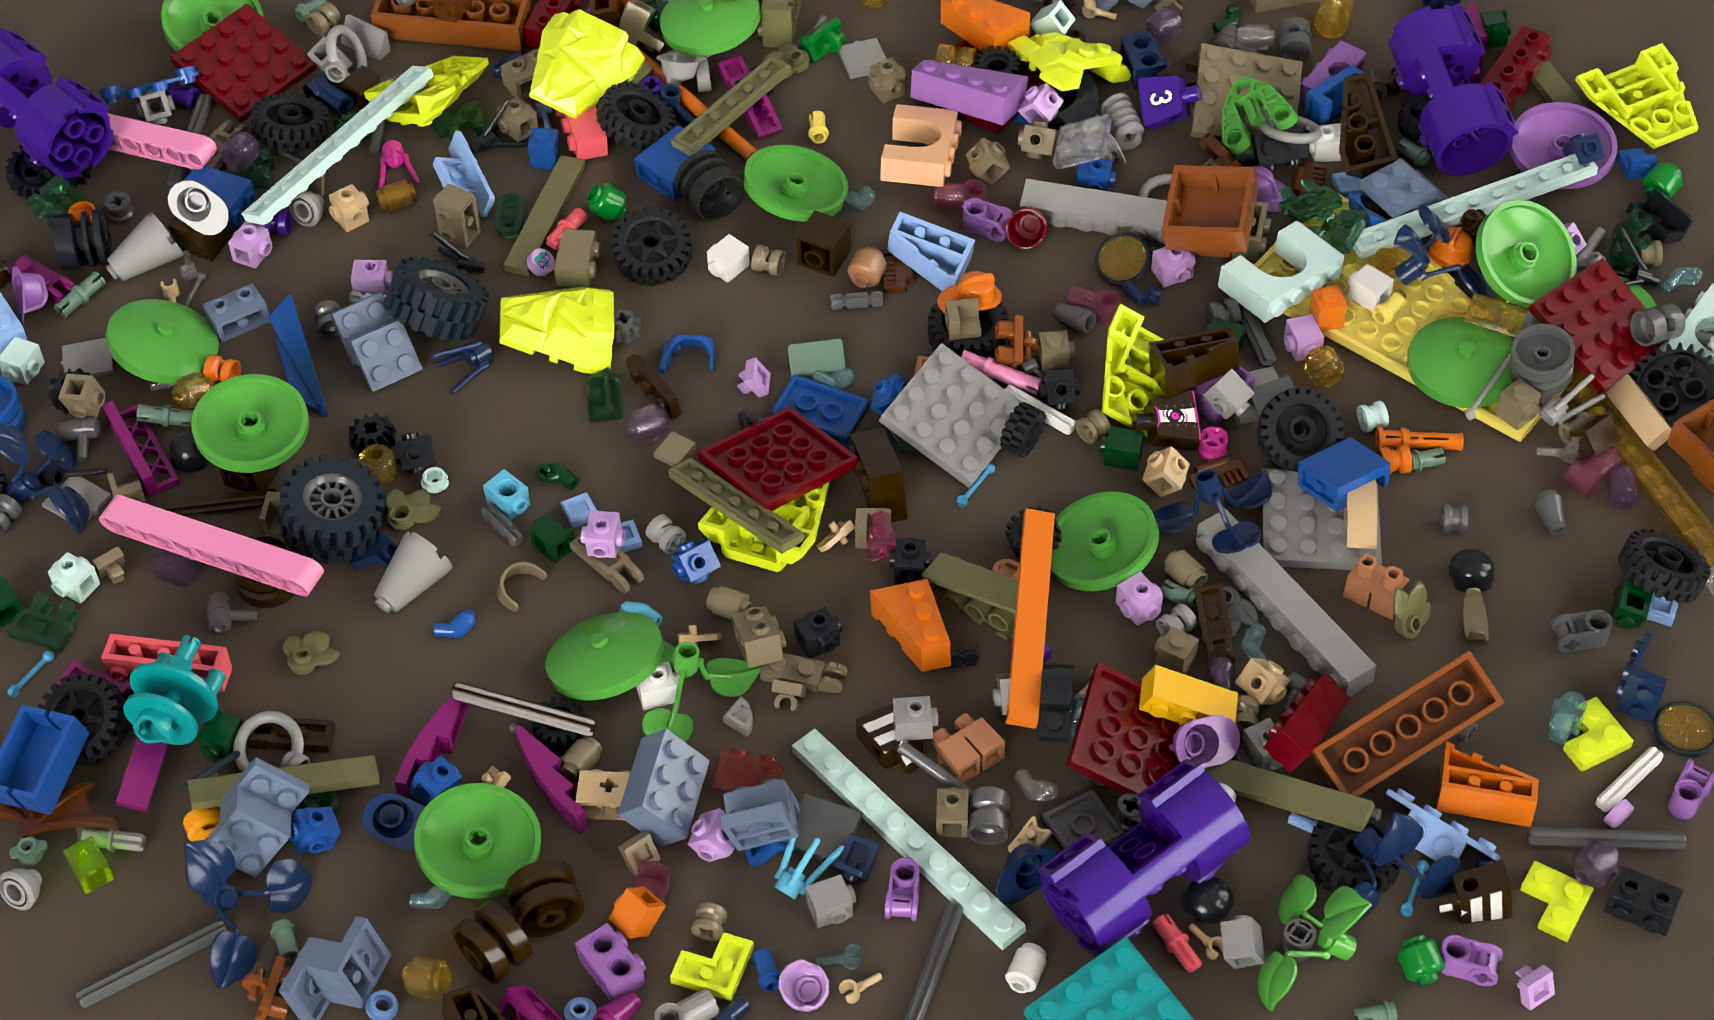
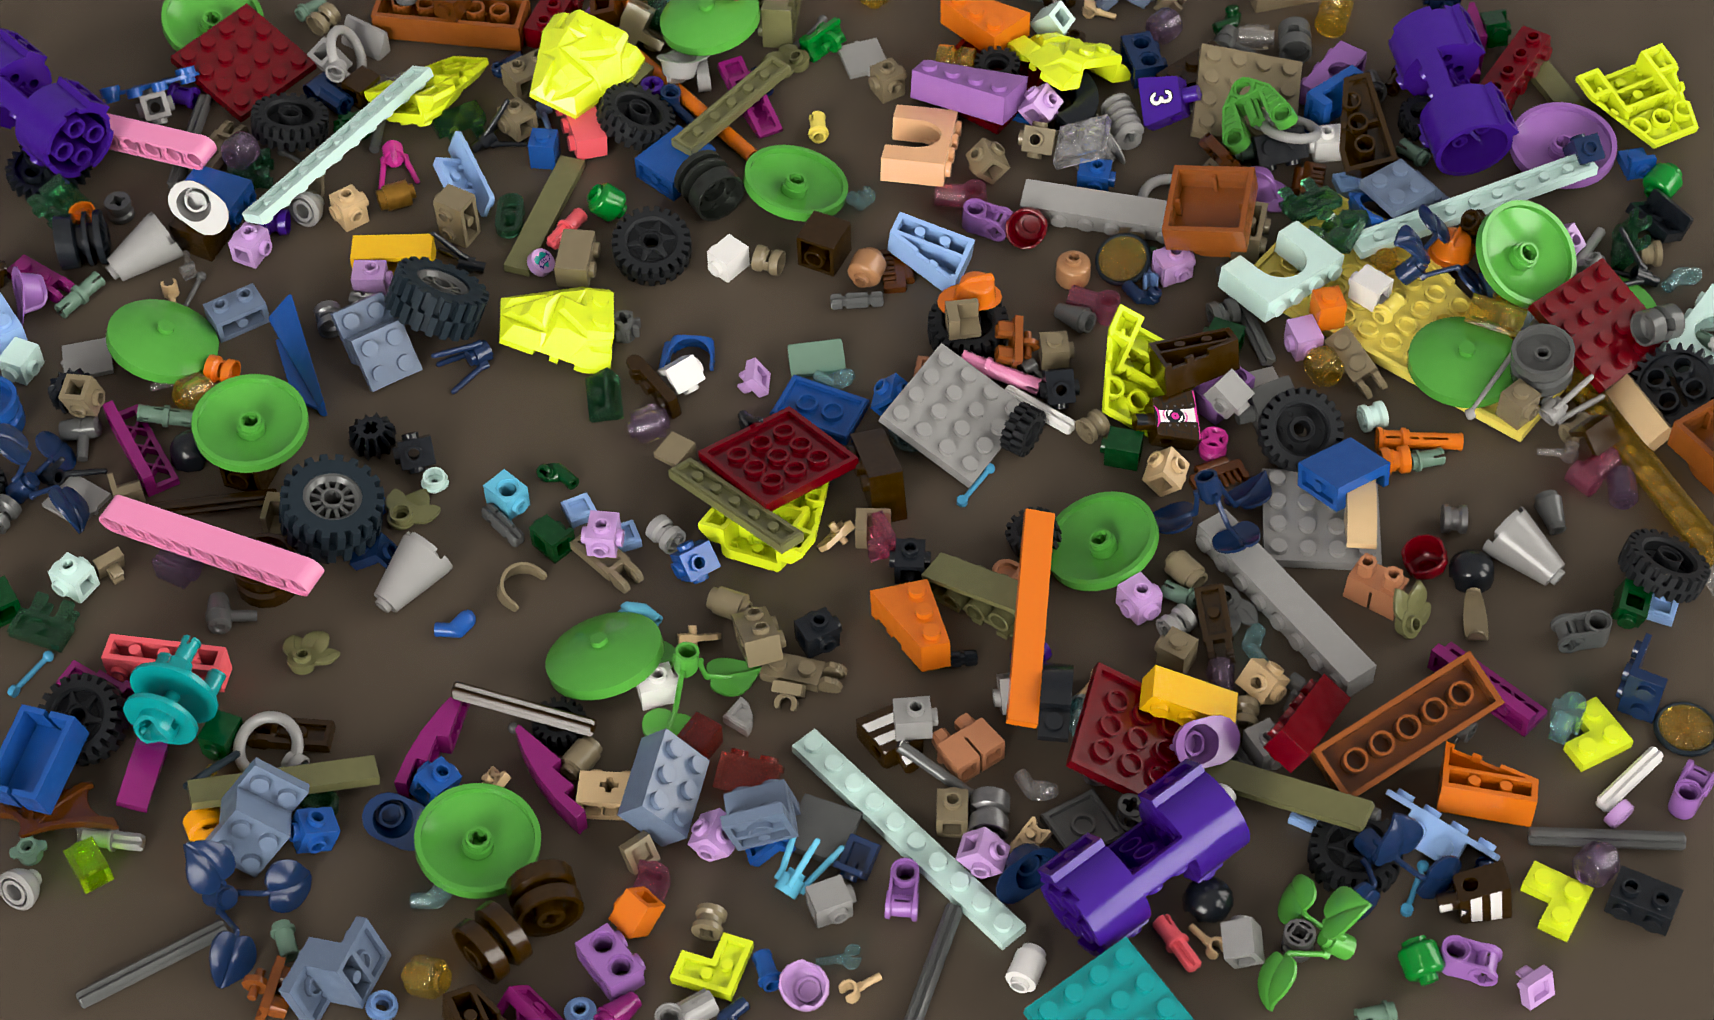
(381, 462): clear yellow head -> none
(392, 248): none -> yellow brick
(683, 374): none -> white brick
(702, 734): none -> clear red brick
(983, 852): none -> lavender brick
(1073, 269): none -> medium nougat head
(1150, 279): none -> medium blue hand
(1356, 360): none -> dark tan hinge
(1424, 557): none -> dark red hair
(1517, 712): none -> magenta fence
(1525, 549): none -> light grey cone

